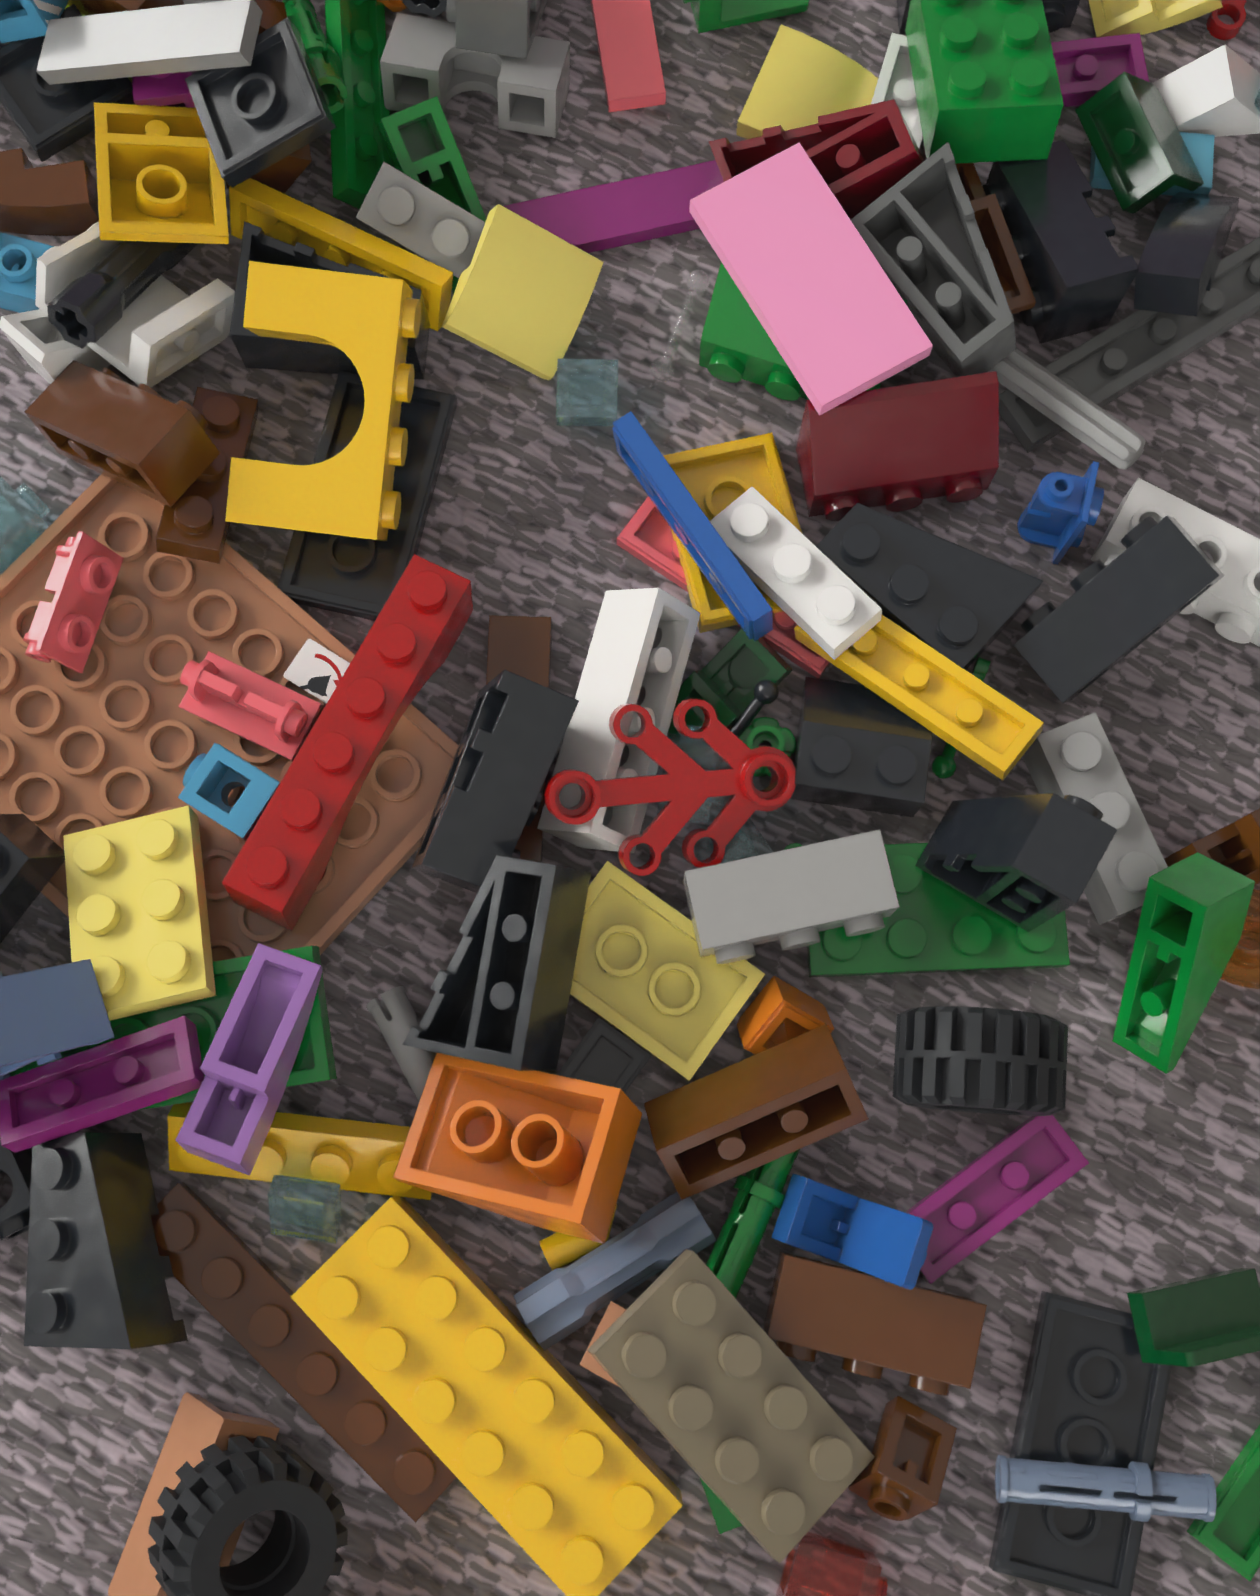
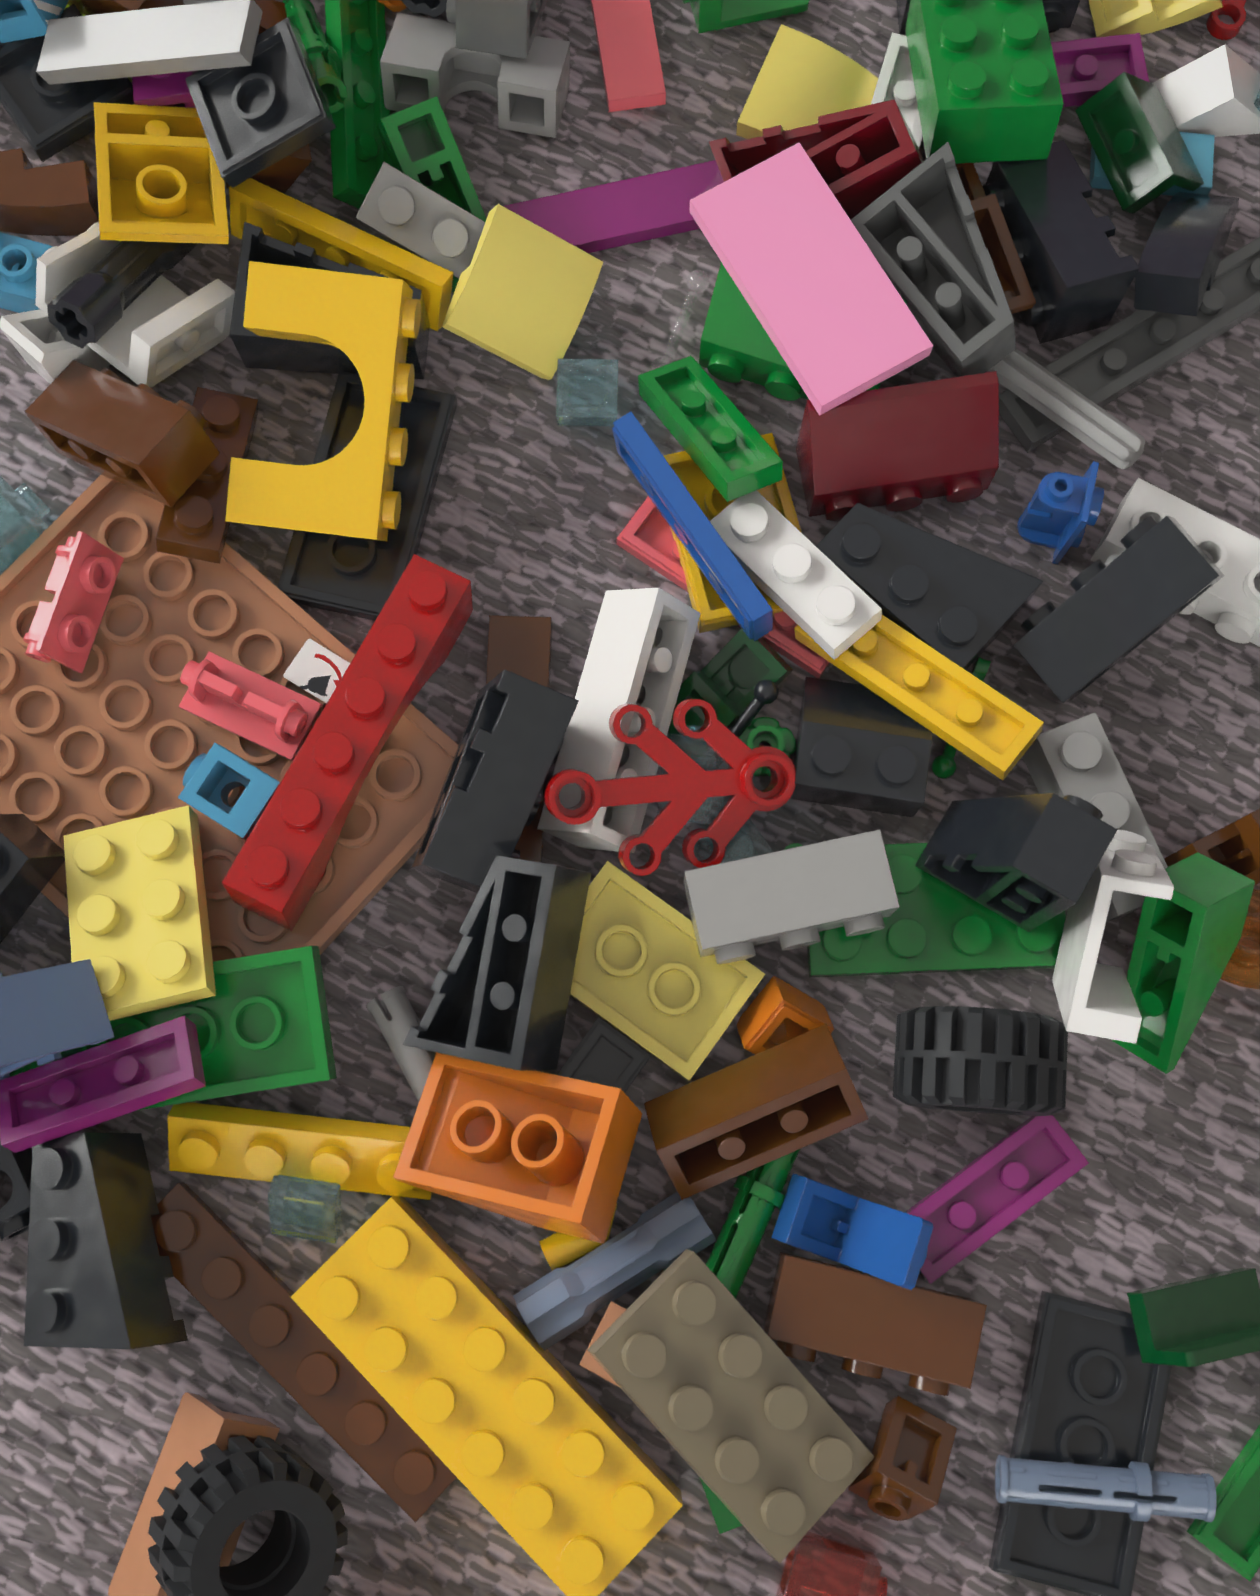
(251, 1060): medium lavender slope -> none
(710, 428): none -> green plate
(1094, 995): none -> white panel

